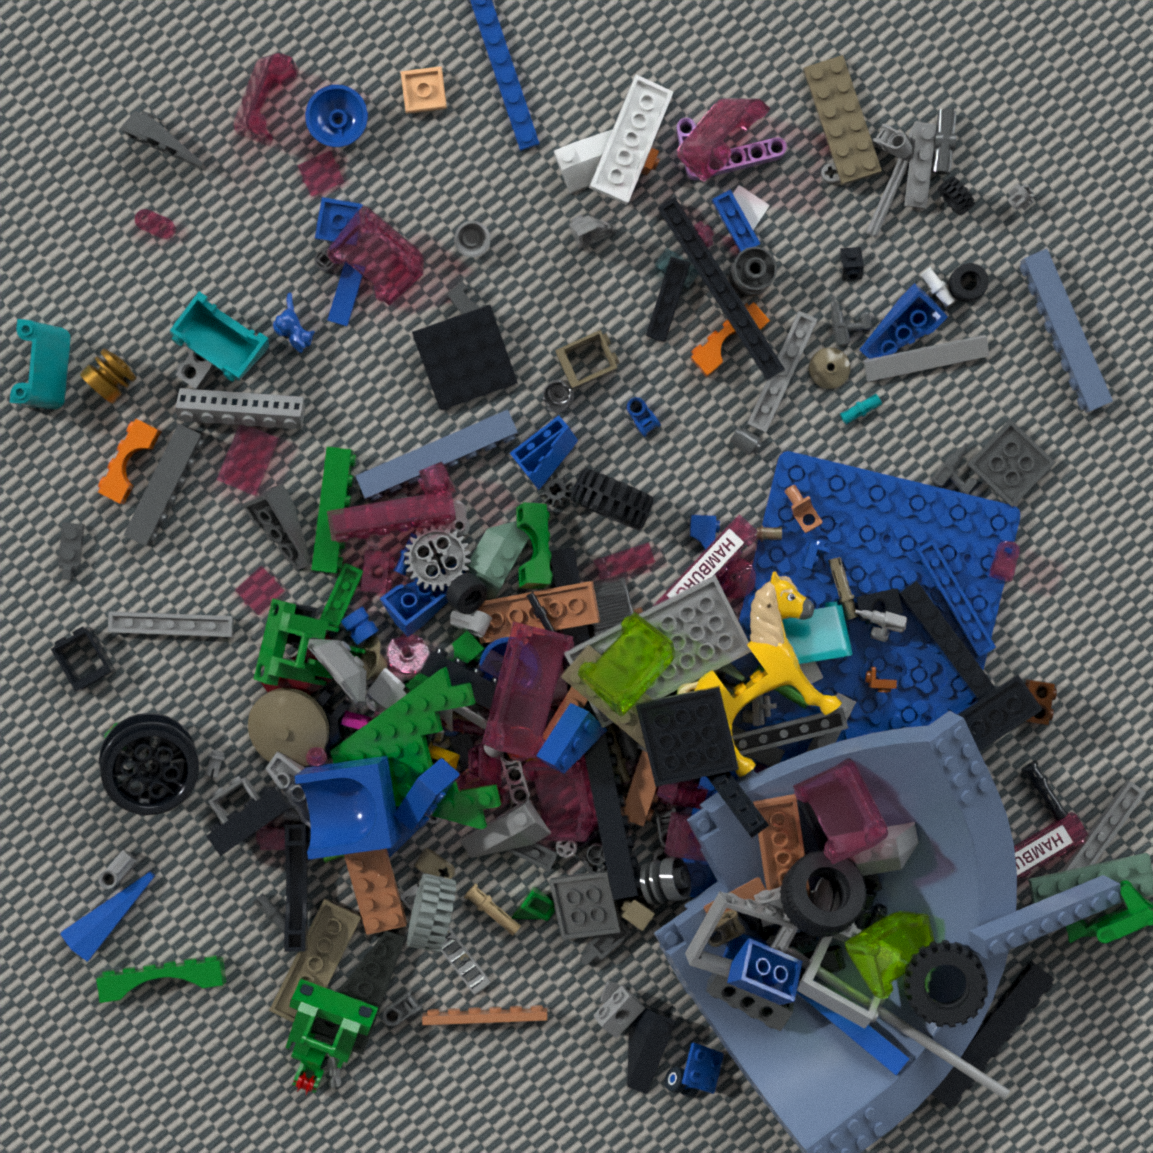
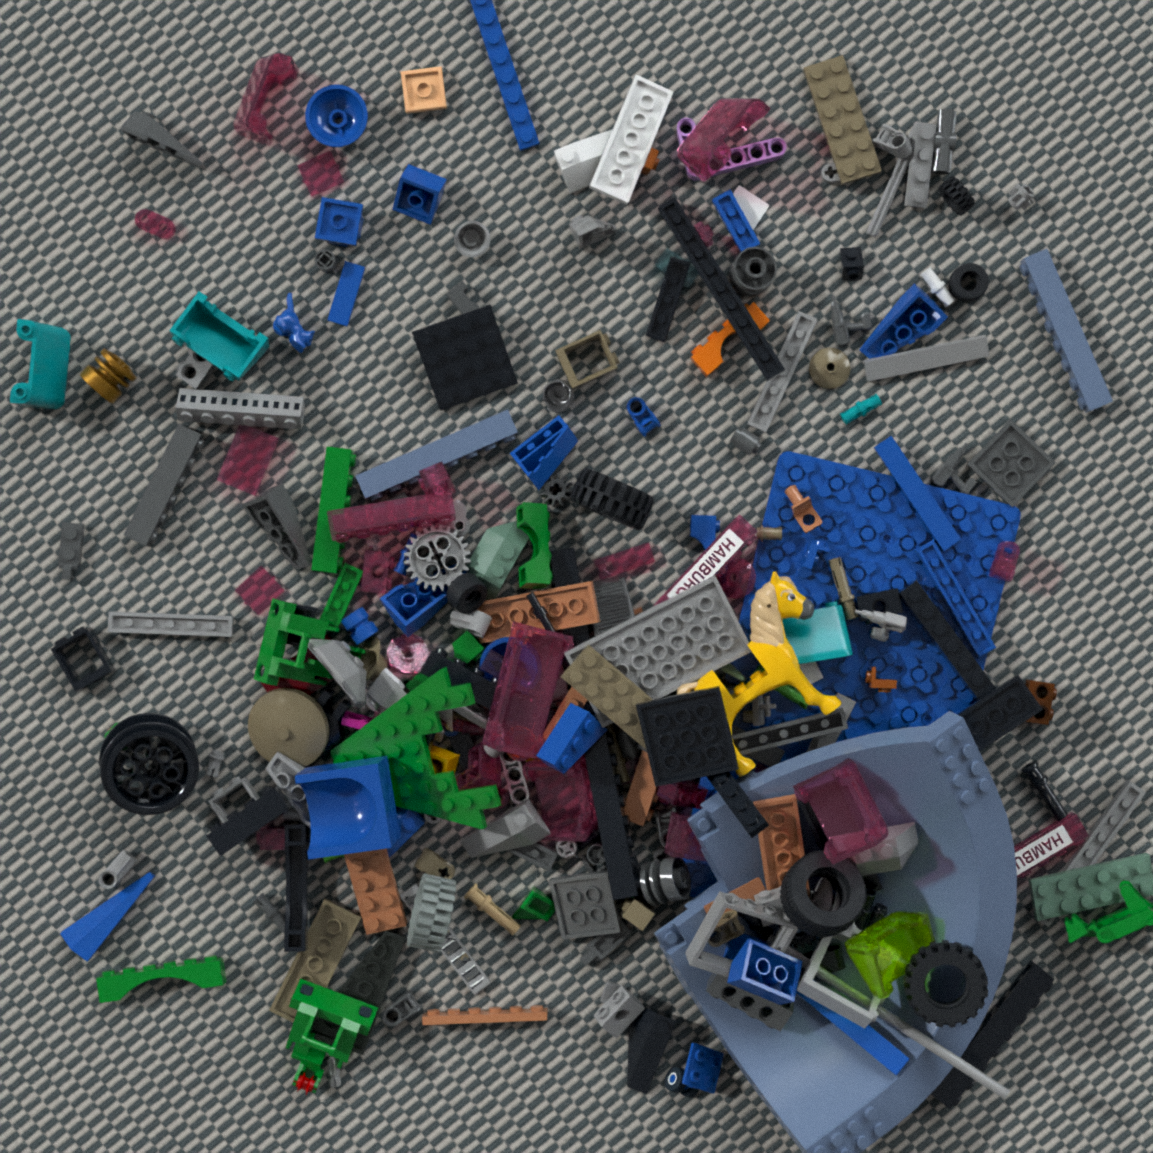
(116, 483): orange arch -> none
(316, 756): clear pink plate -> none
(378, 254): clear pink windscreen -> none
(419, 194): none -> blue slope
(426, 794): blue wedge -> none
(629, 664): clear neon green windscreen -> none
(917, 493): none -> blue tile
(1044, 917): sand blue brick -> none

